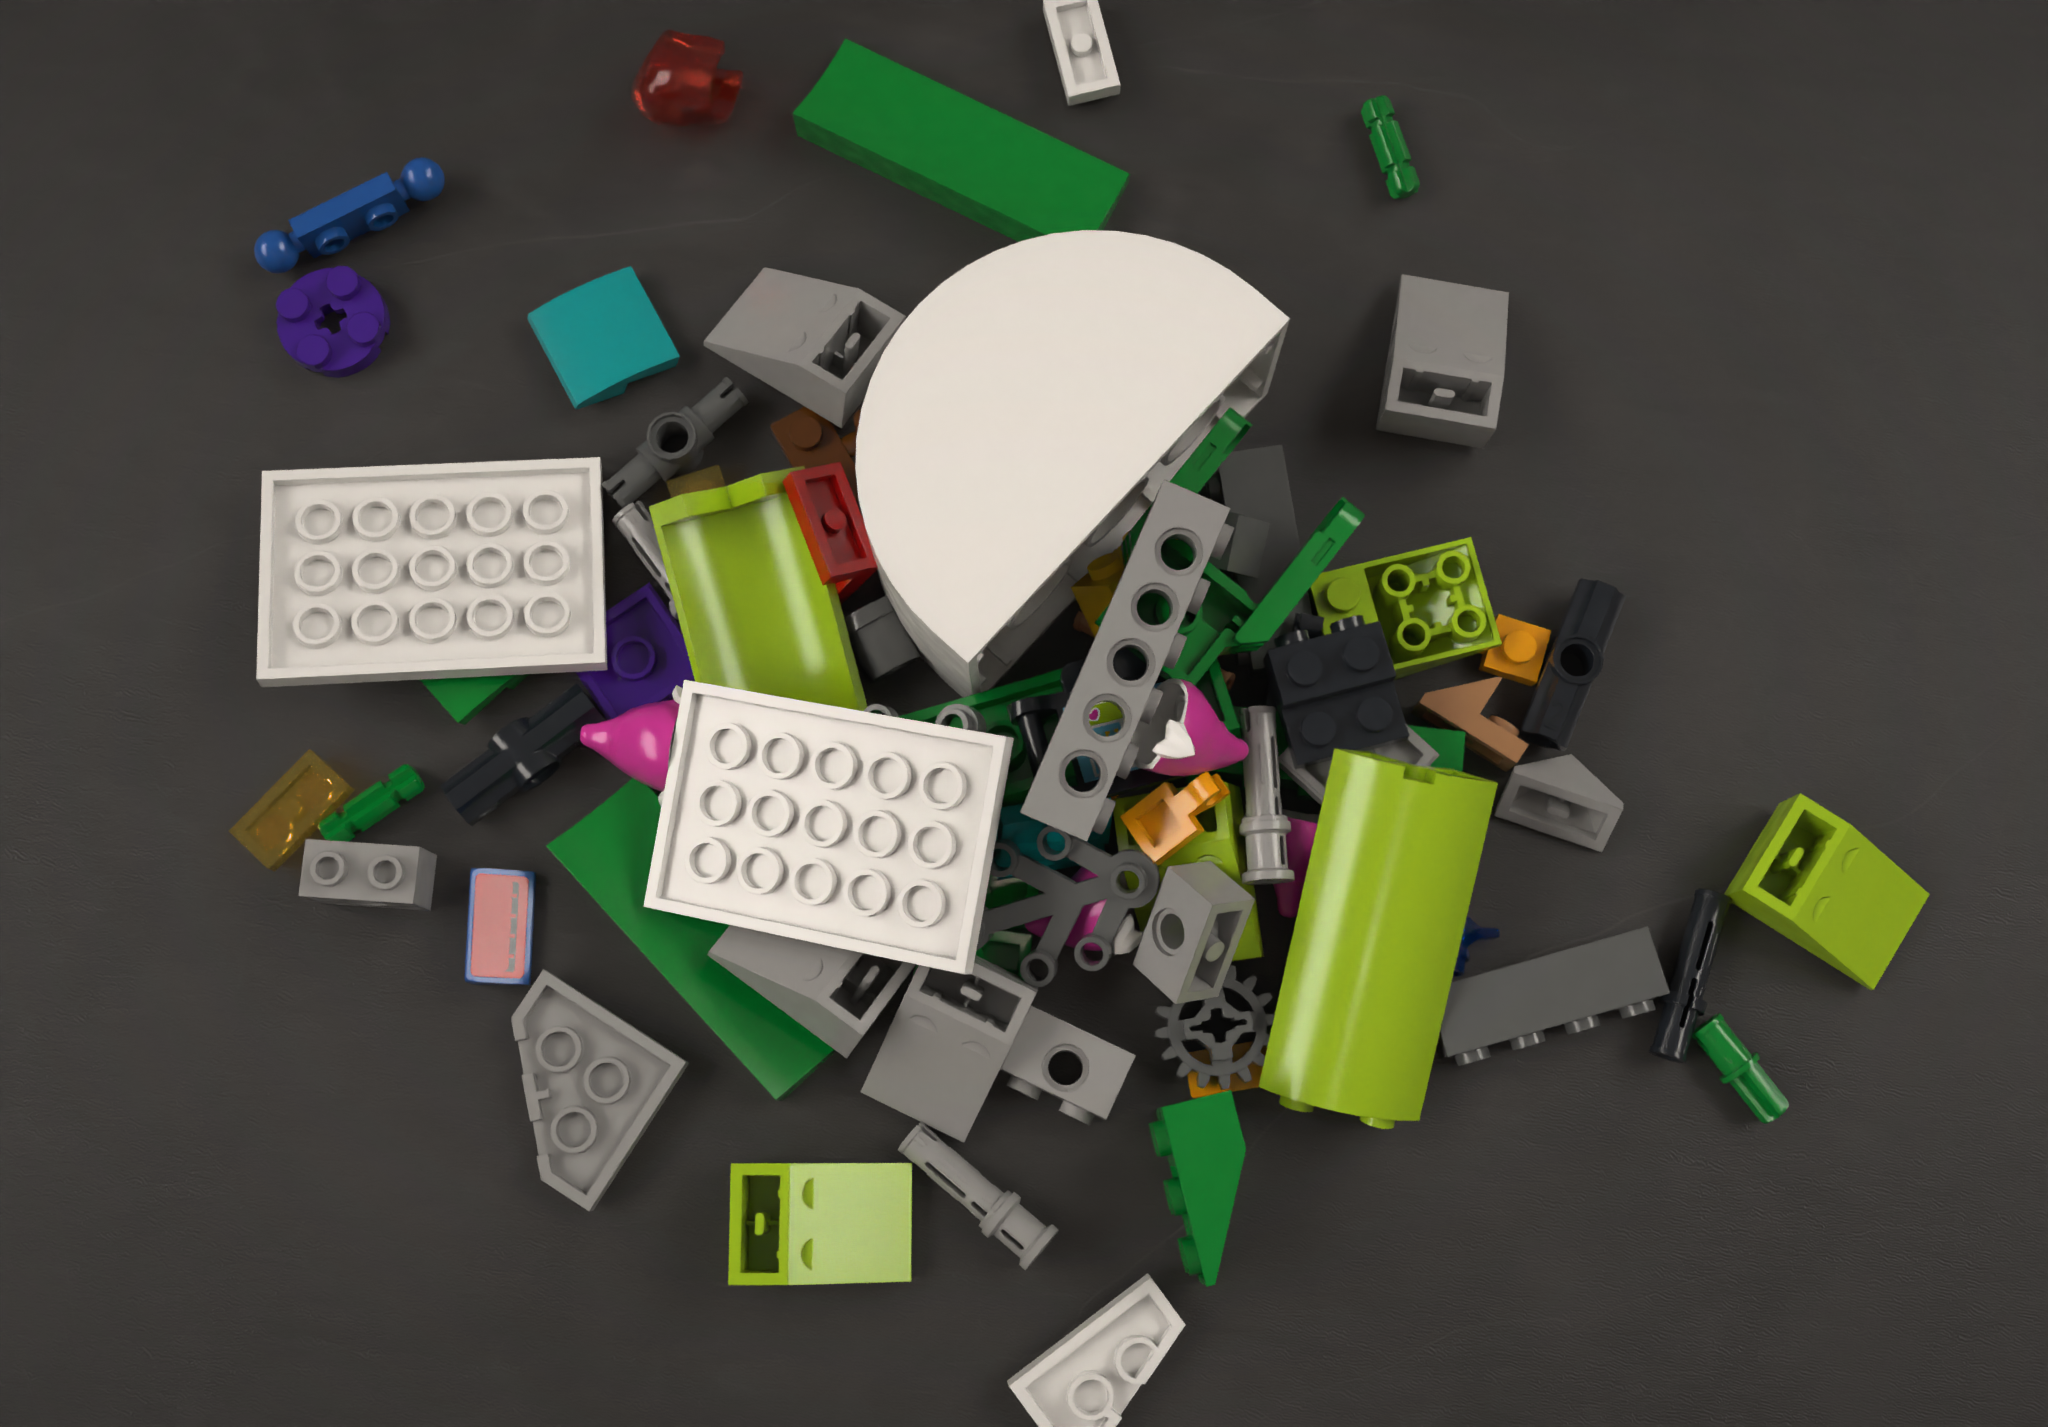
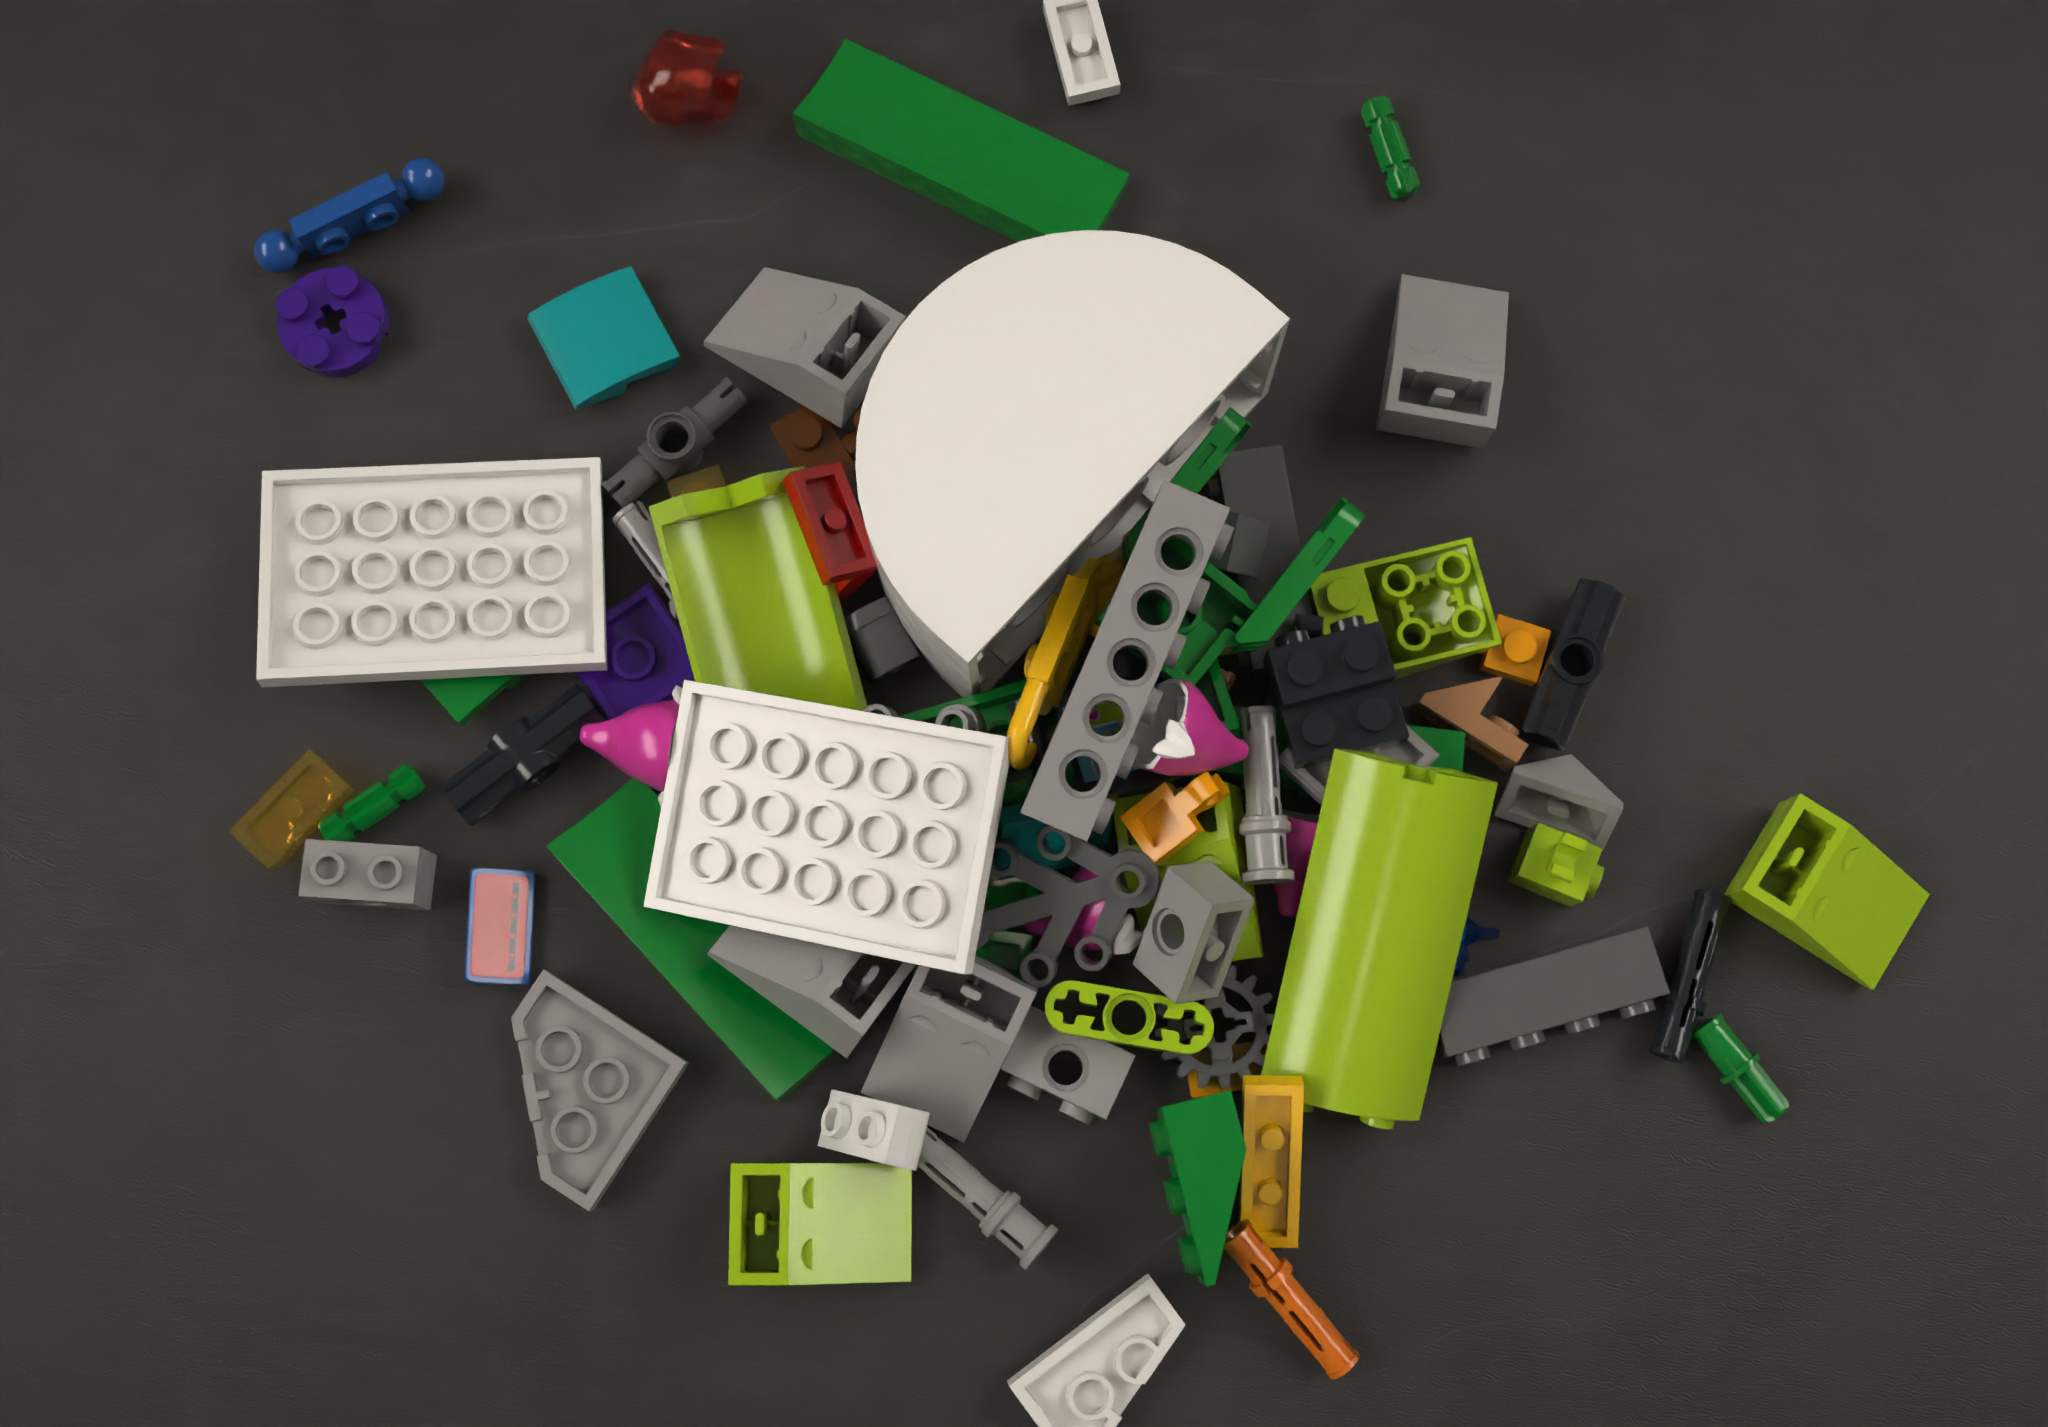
(873, 1129): none -> white plate
(1054, 658): none -> yellow plate
(1169, 1038): none -> lime beam
(1272, 1157): none -> yellow plate
(1273, 1280): none -> orange pin
(1557, 865): none -> lime brick

